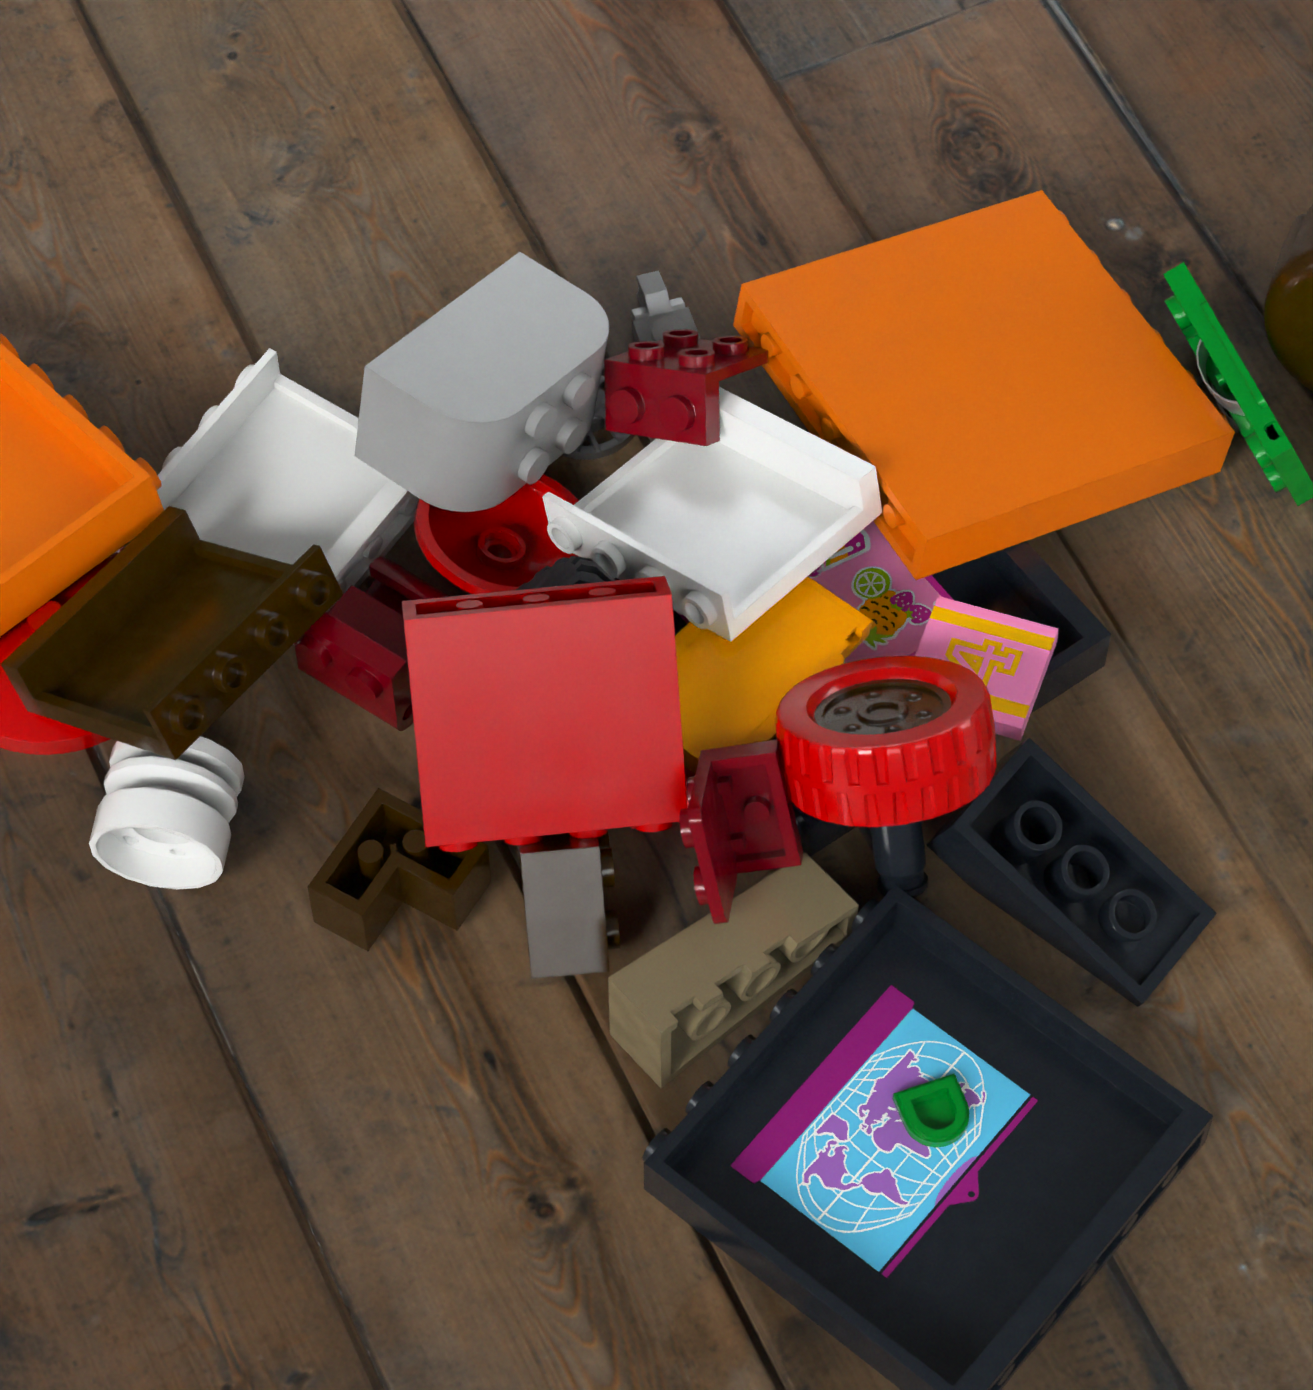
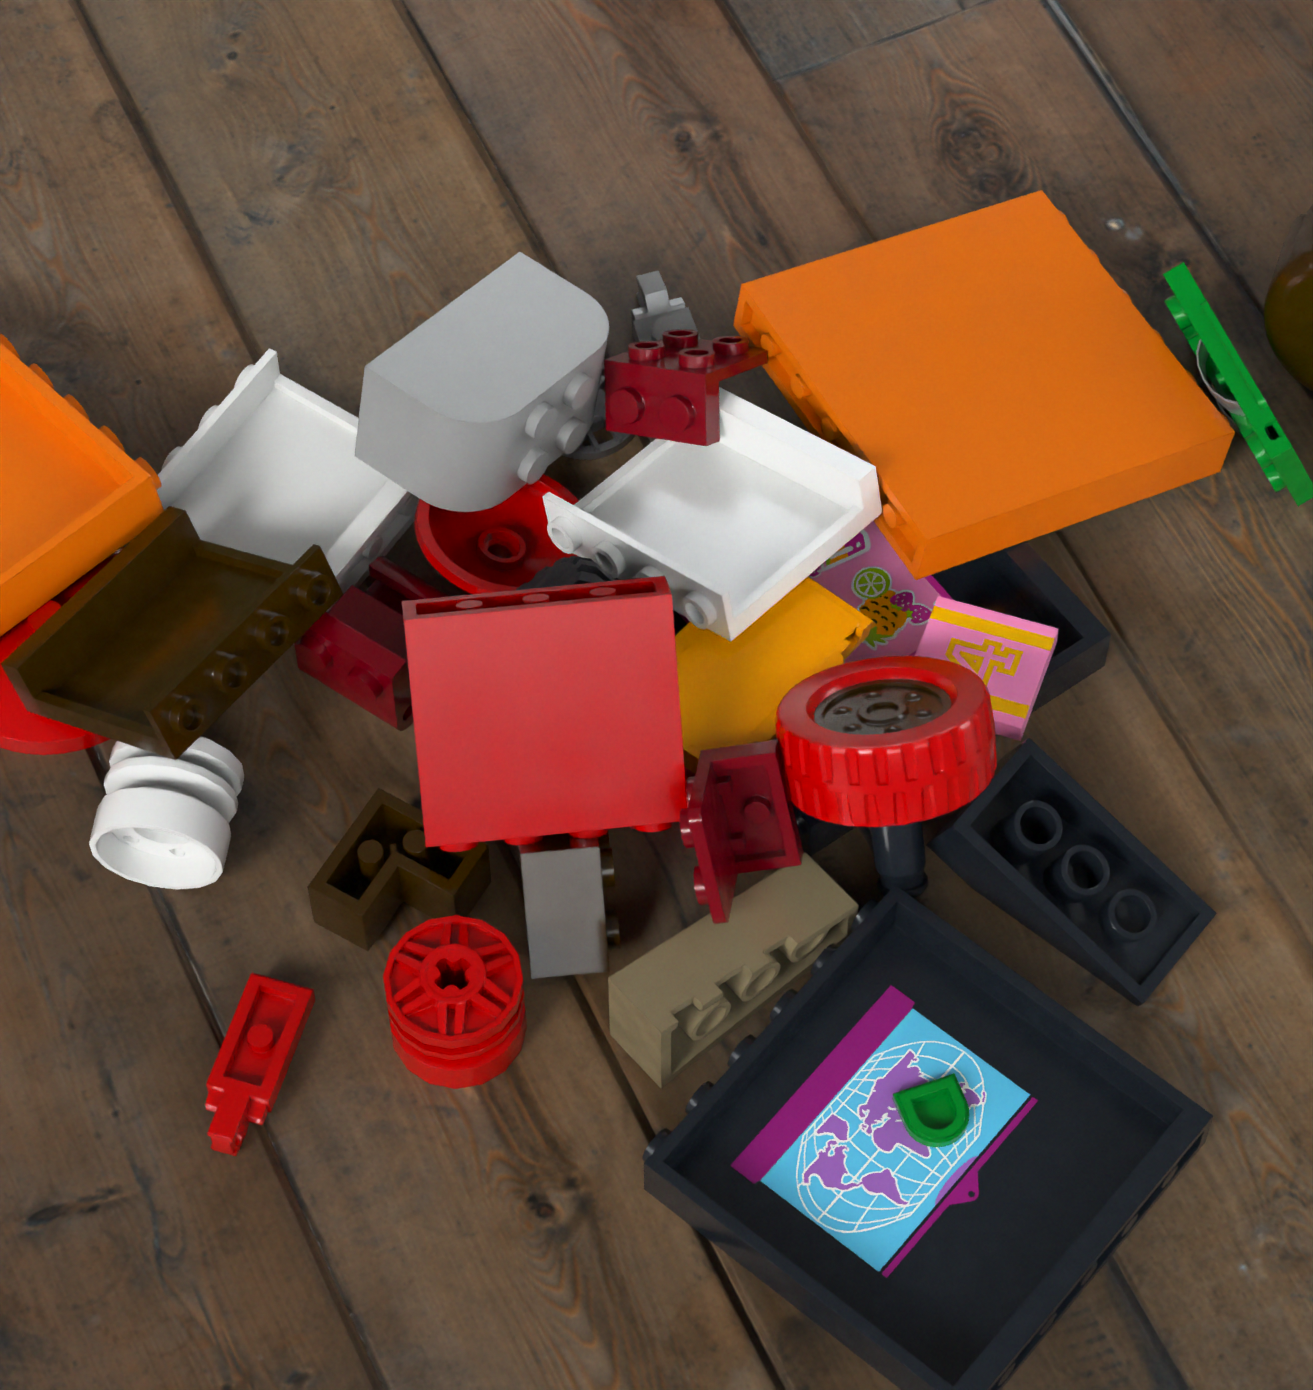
(255, 1057): none -> red hinge
(455, 1001): none -> red wheel

